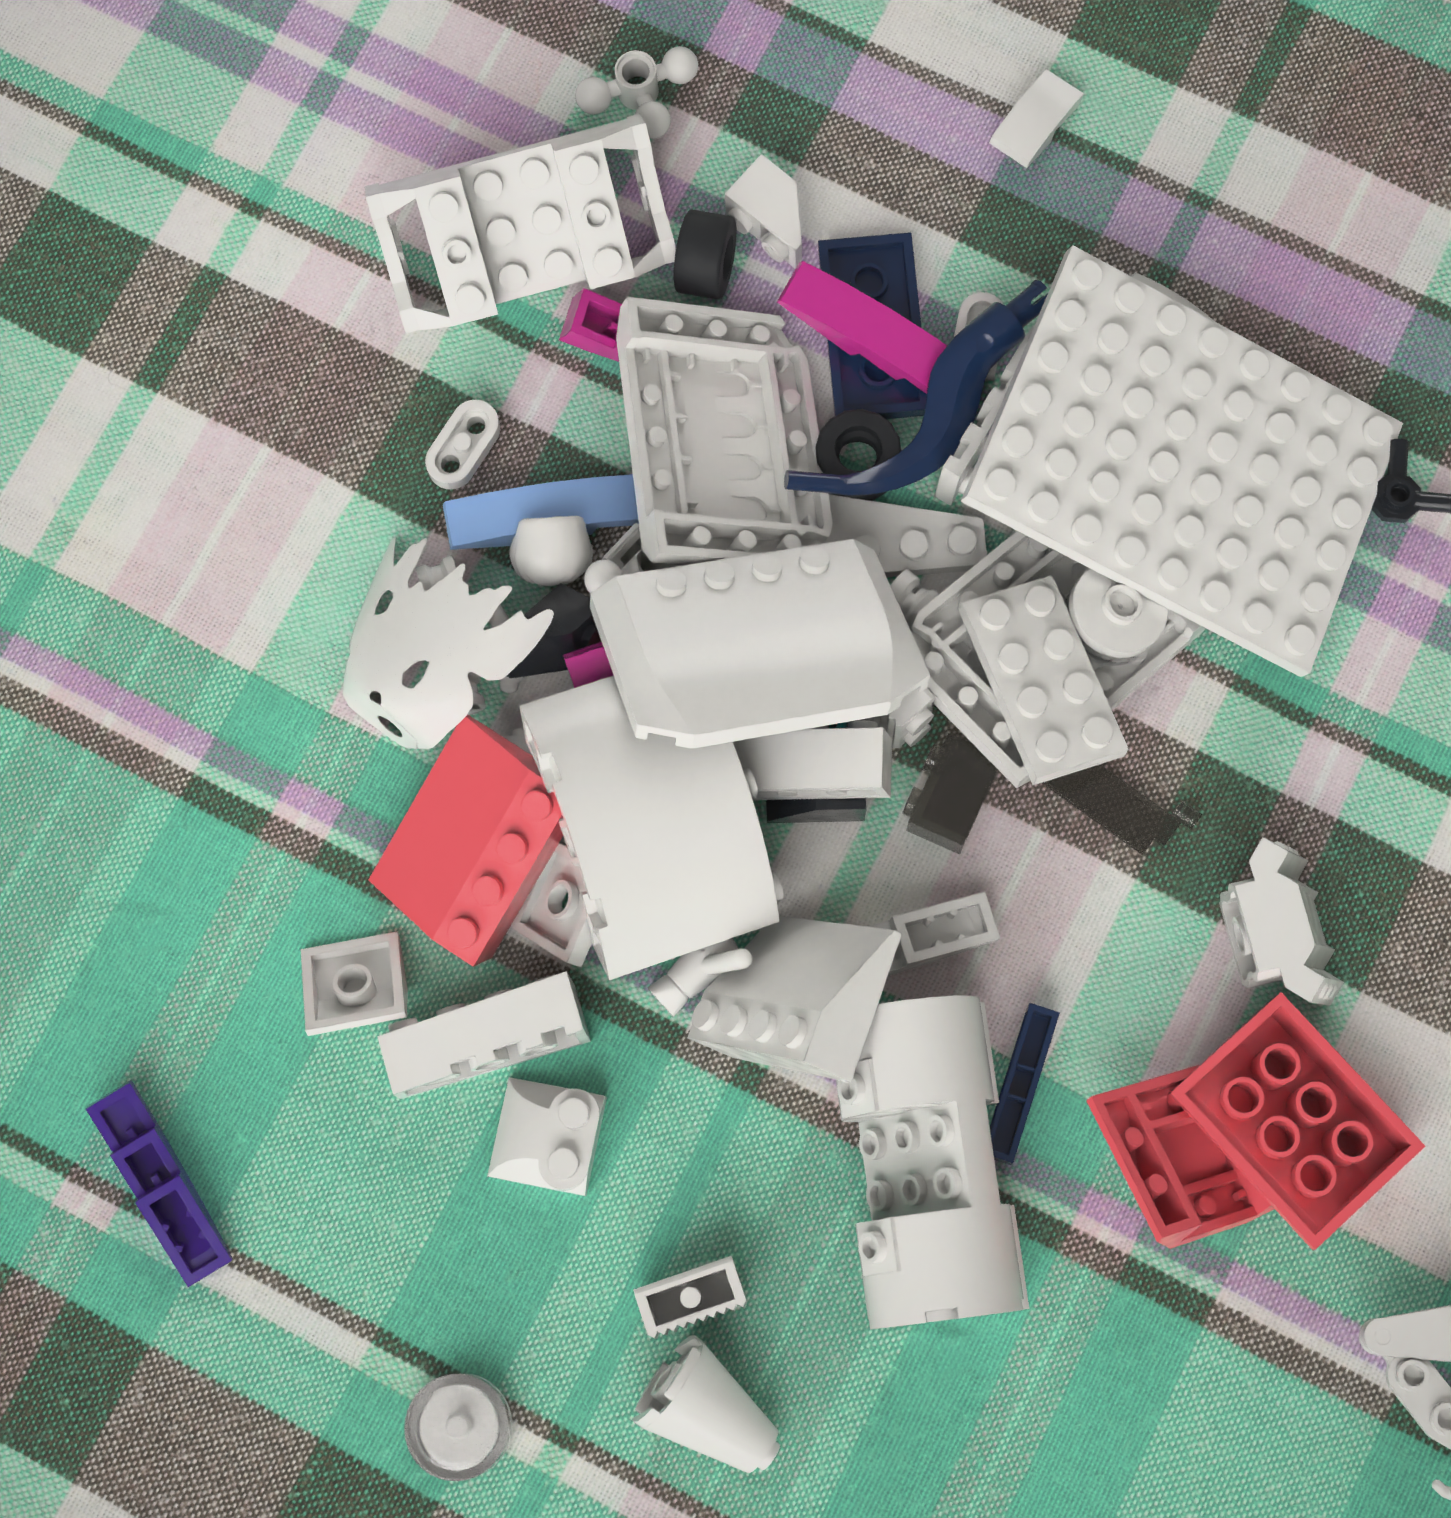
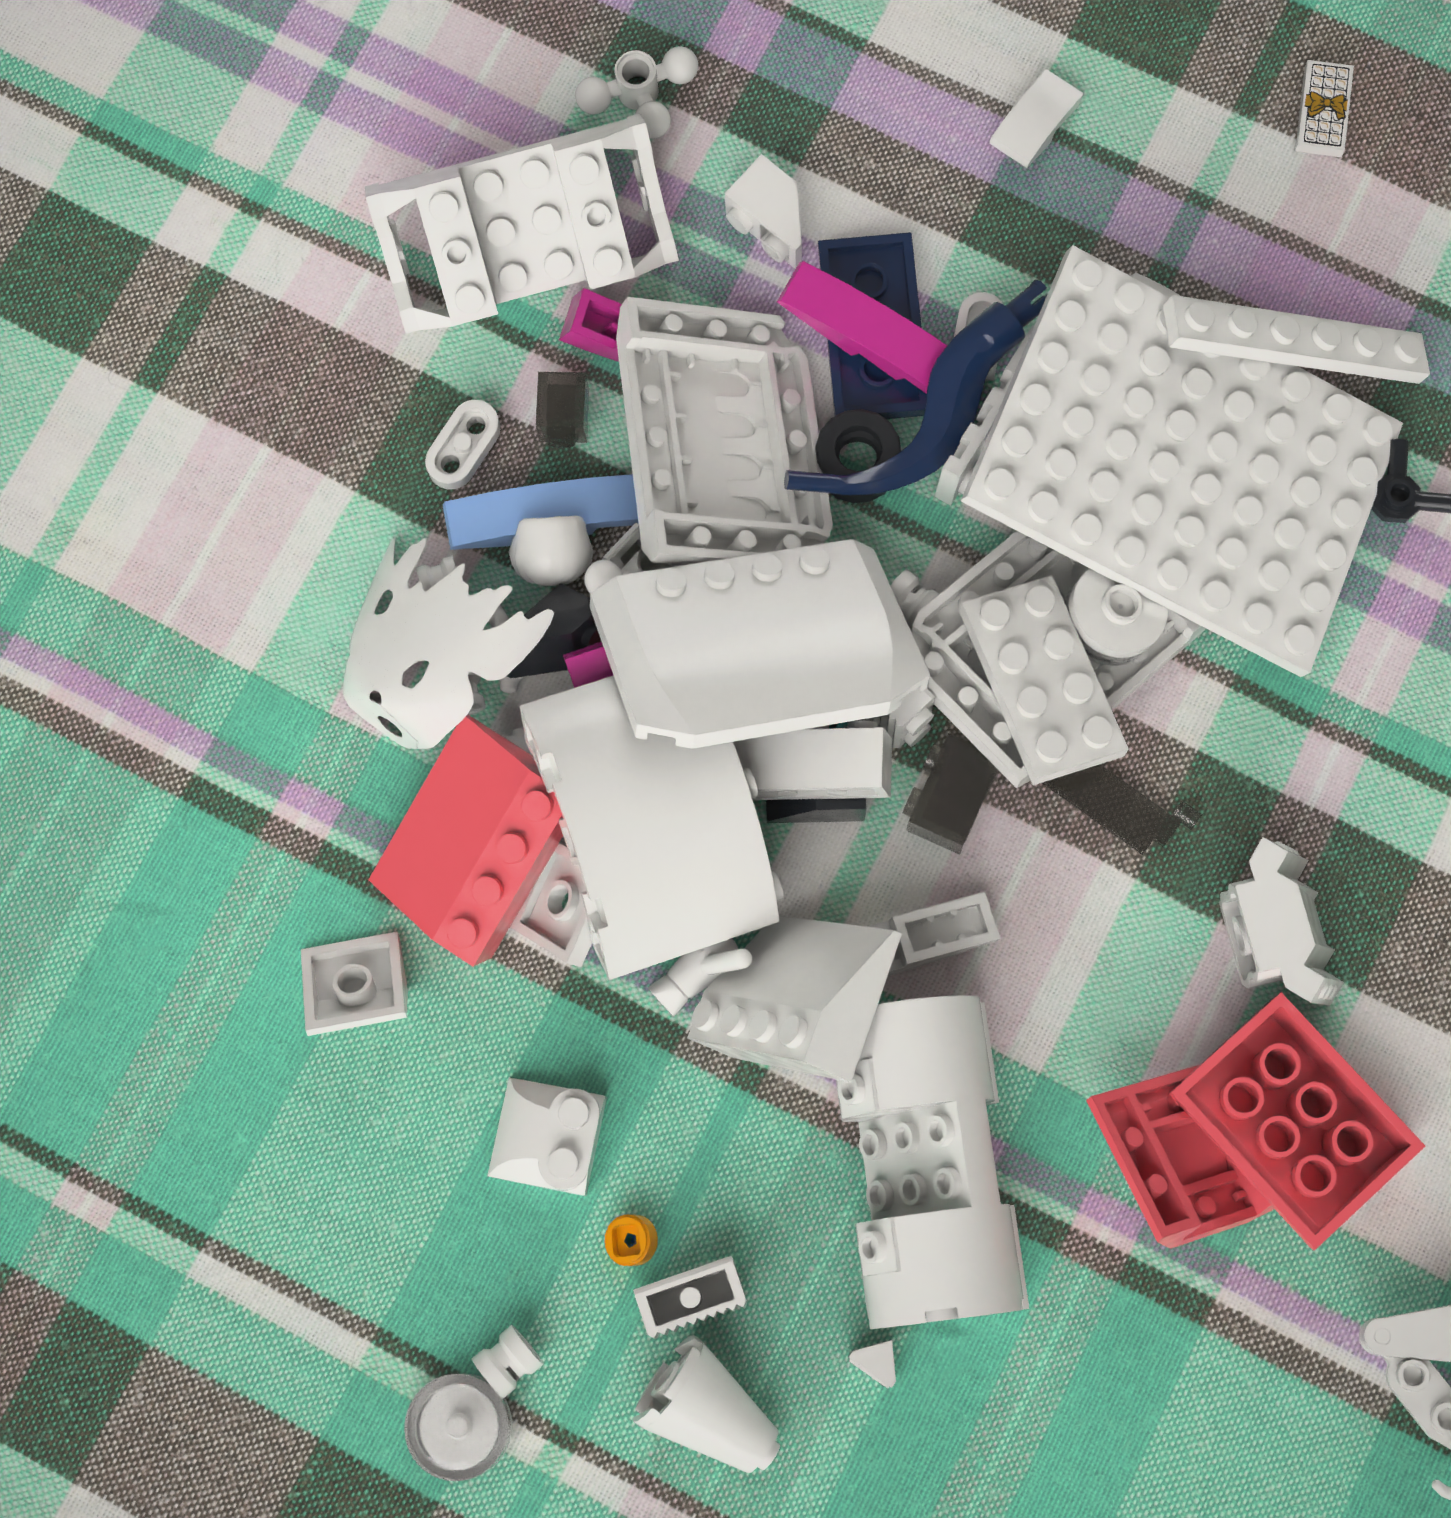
(159, 1183): dark purple slope -> none
(483, 1035): white wedge -> none
(507, 1361): none -> white wheel
(562, 408): none -> clear smoke brick
(631, 1240): none -> light orange tile
(704, 254): black tyre -> none
(876, 1362): none -> white slope
(909, 536): white wing -> none
(1021, 1081): dark blue piece -> none
(1295, 339): none -> white plate
(1324, 108): none -> white tile

